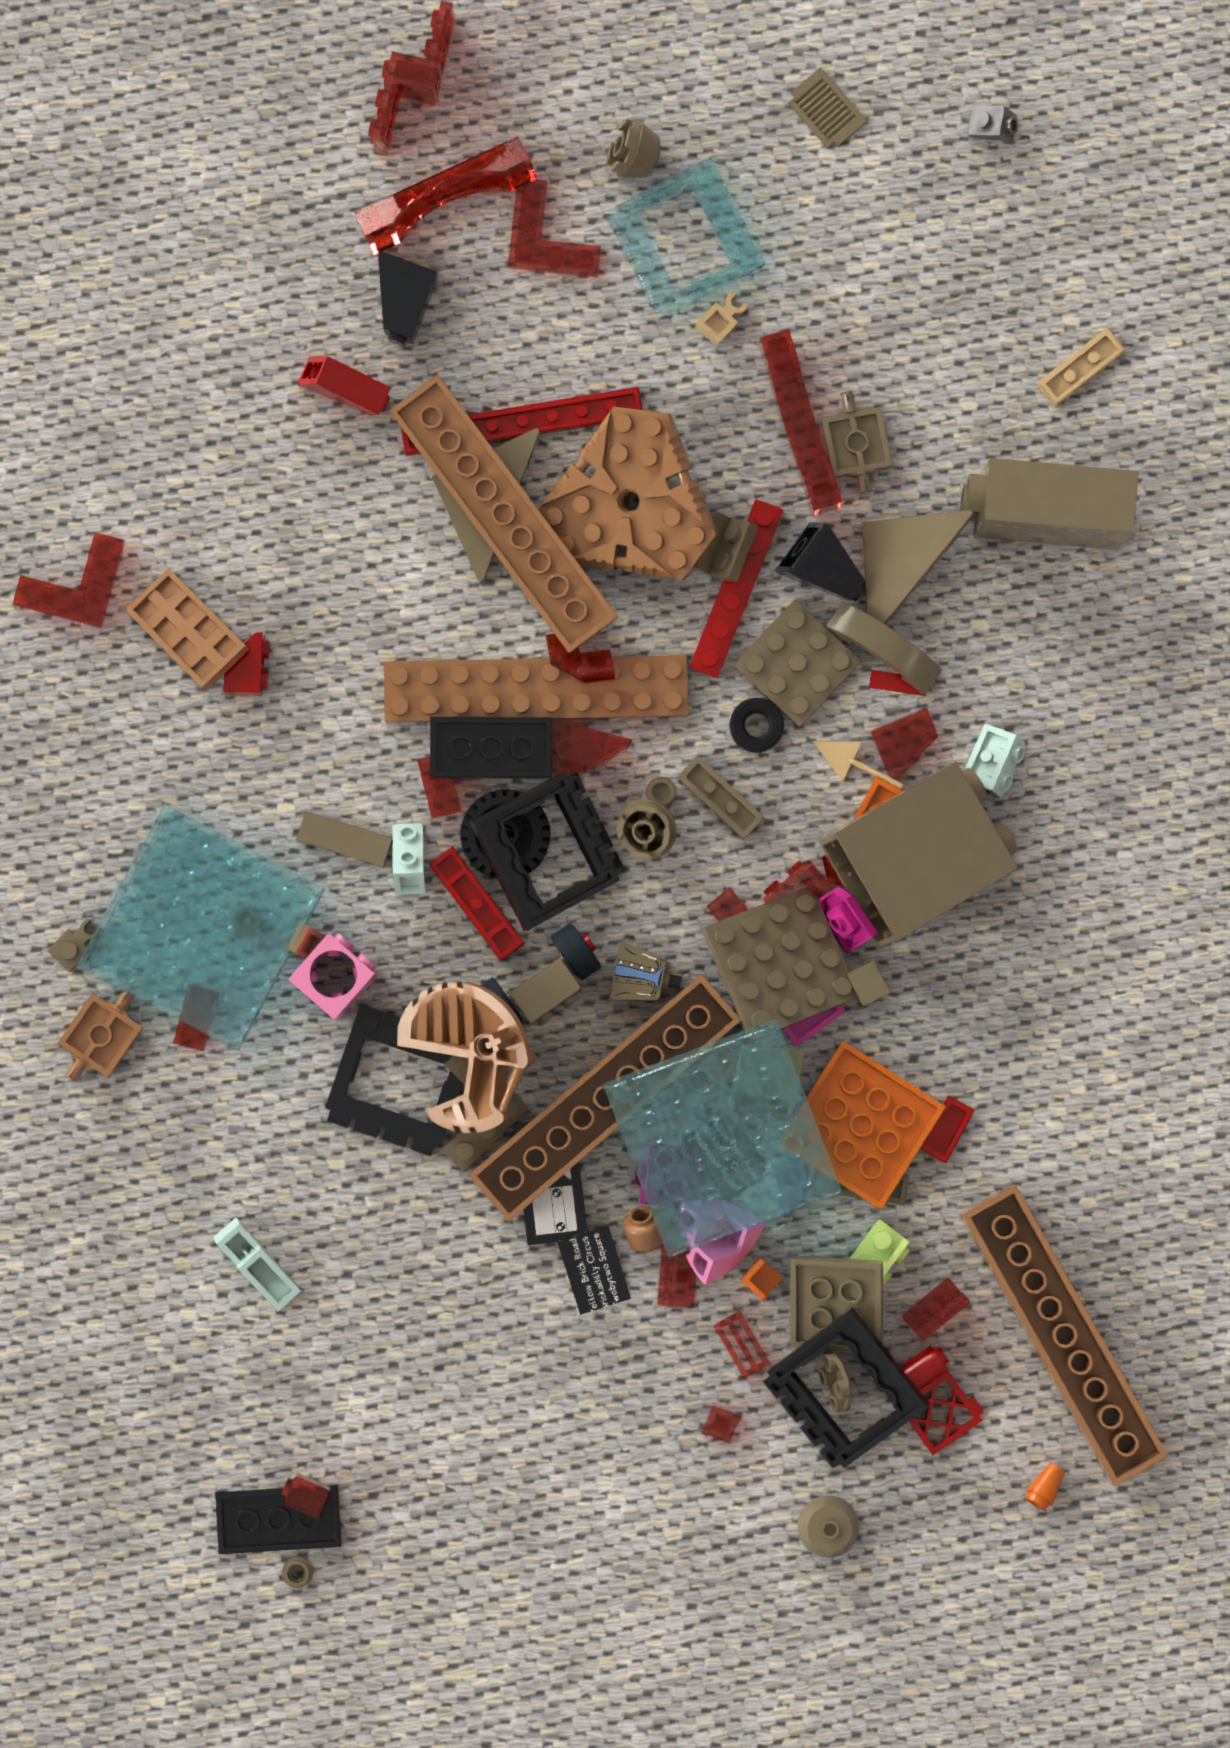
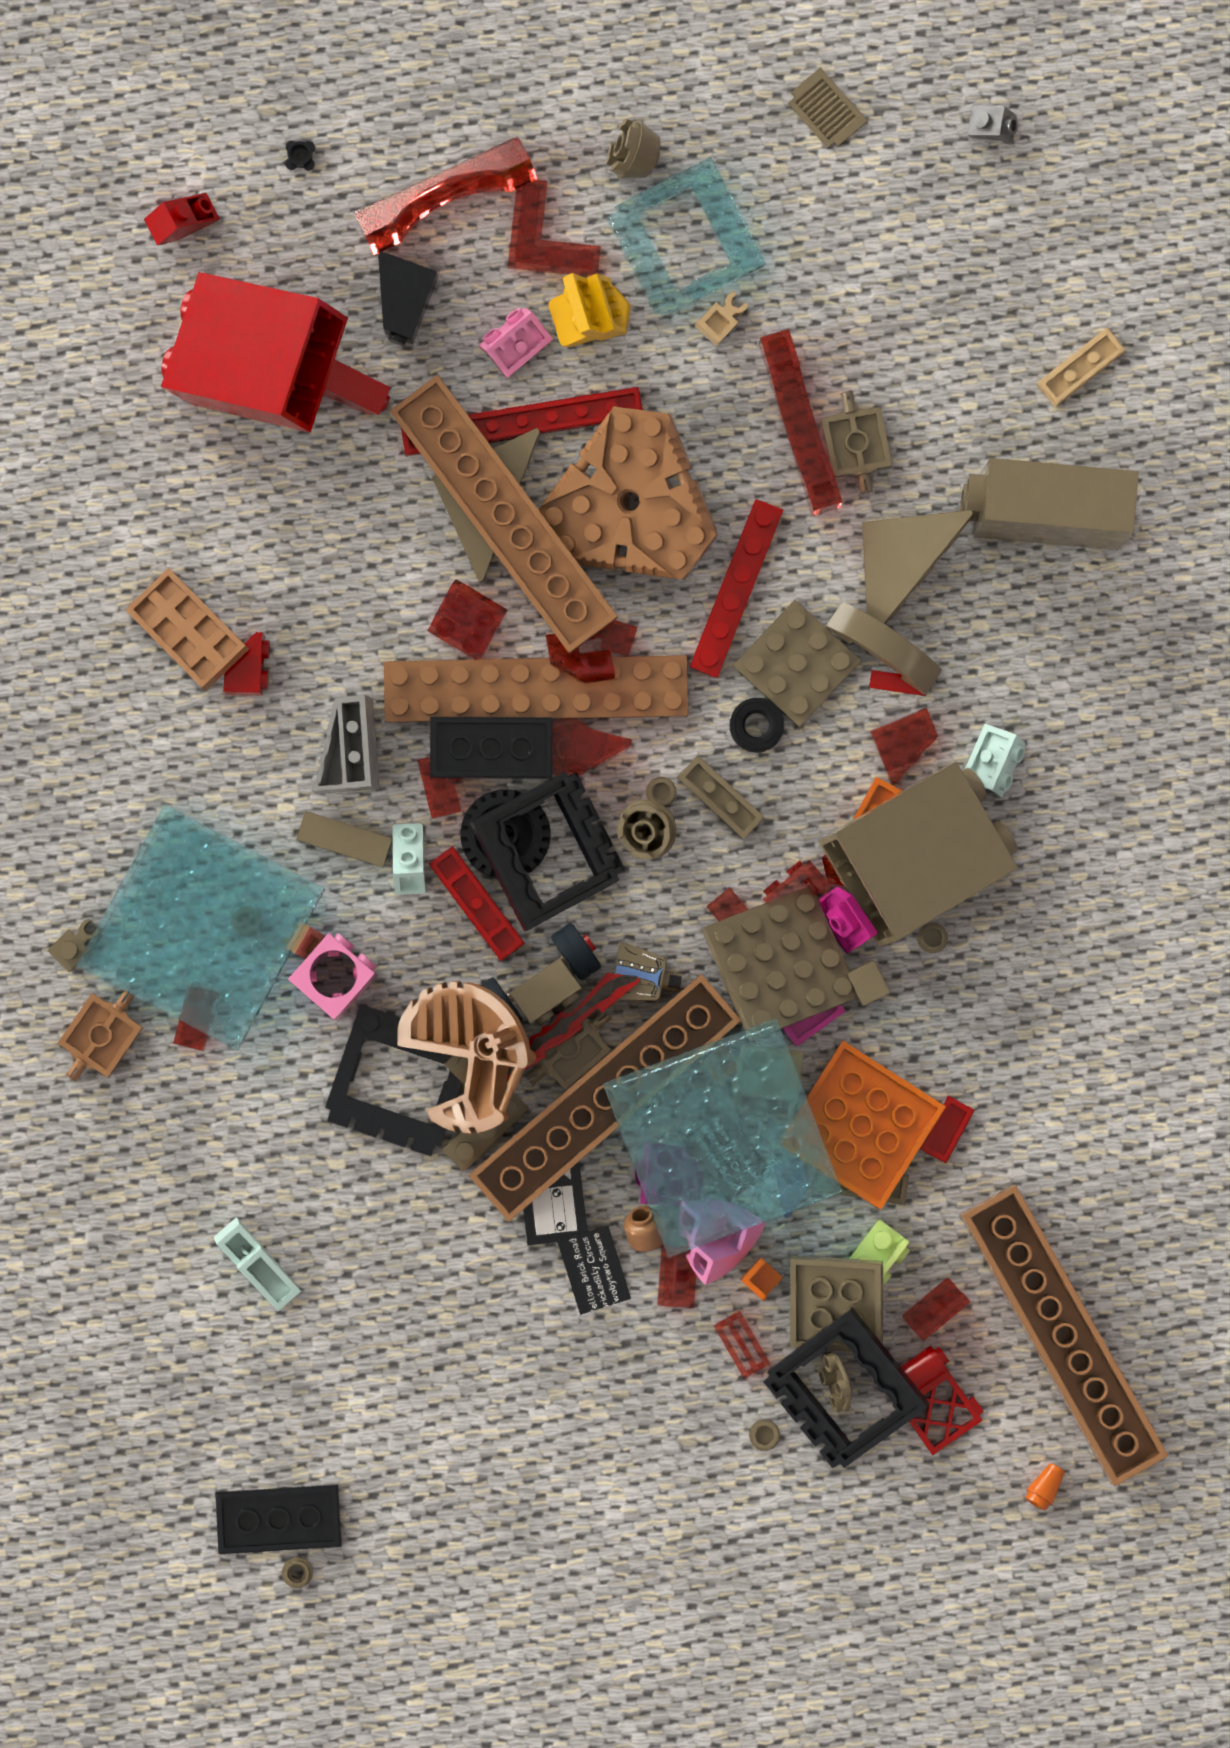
(83, 605): clear red plate -> none
(180, 218): none -> red slope
(253, 351): none -> red brick
(293, 149): none -> black plate
(306, 1495): clear red brick -> none
(350, 748): none -> light grey wedge
(412, 78): clear red bracket -> none
(467, 620): none -> clear red plate
(515, 341): none -> bright pink bracket
(566, 1025): none -> sword
(575, 1055): none -> dark tan plate
(589, 310): none -> yellow piece
(617, 637): none -> clear red plate
(720, 1423): clear red panel -> none
(729, 550): dark tan bracket -> none
(764, 1434): none -> dark tan tile
(822, 563): black slope -> none
(828, 1526): dark tan cone -> none
(841, 757): tan piece -> none
(932, 937): none -> dark tan plate

